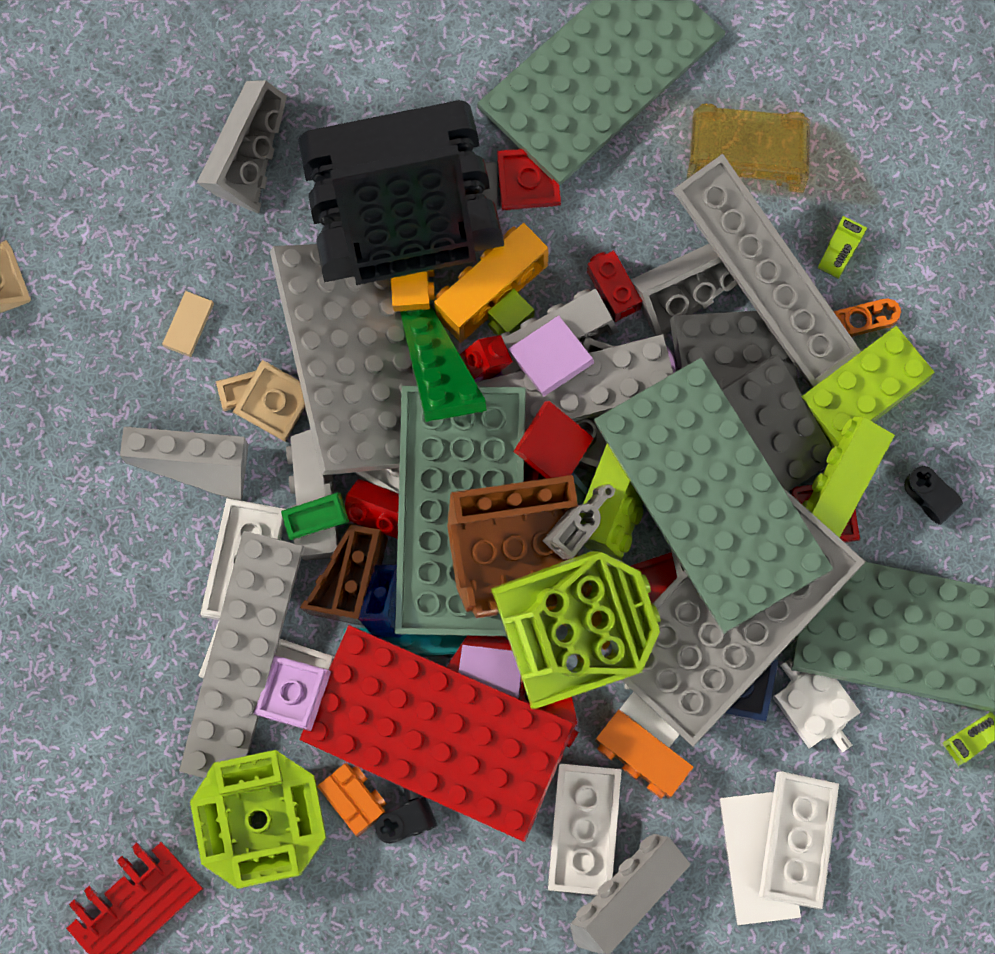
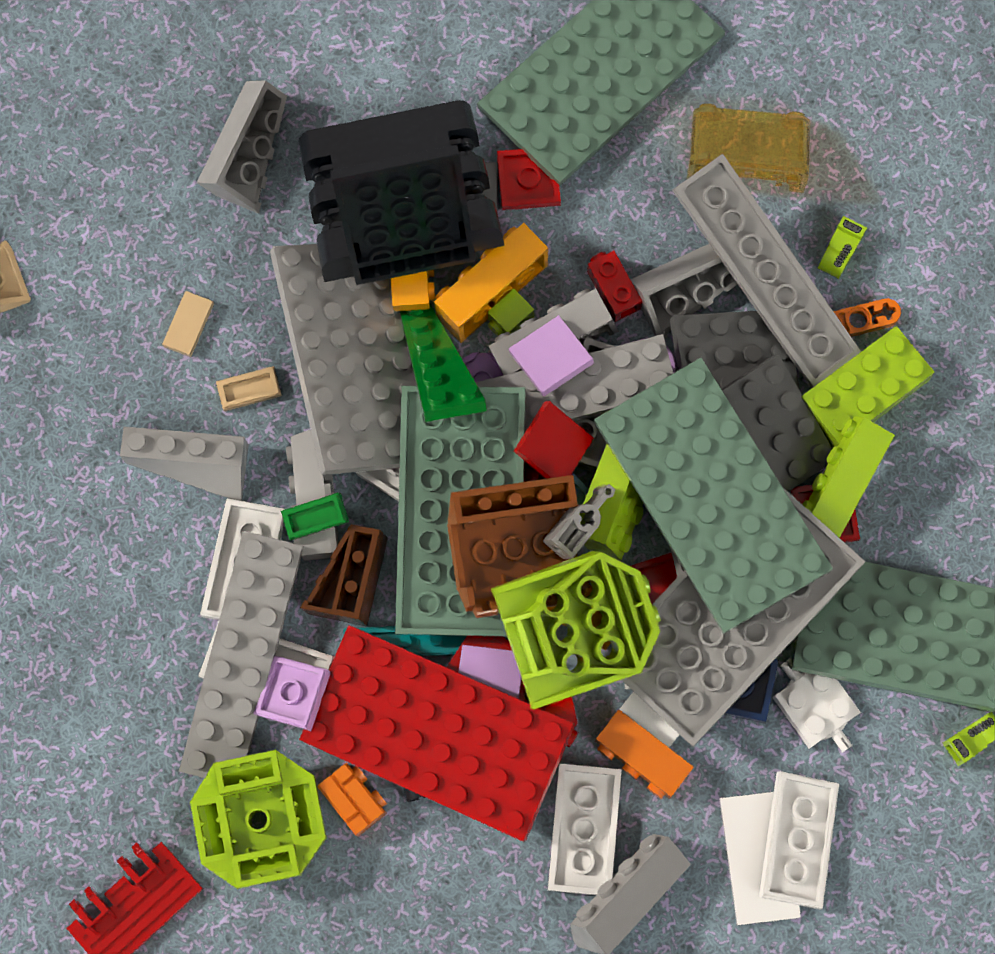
(272, 401): tan tile -> none
(373, 507): red brick -> none
(379, 603): clear blue brick -> none
(411, 819): black piece -> none
(486, 357): red brick -> none
(934, 496): black piece -> none

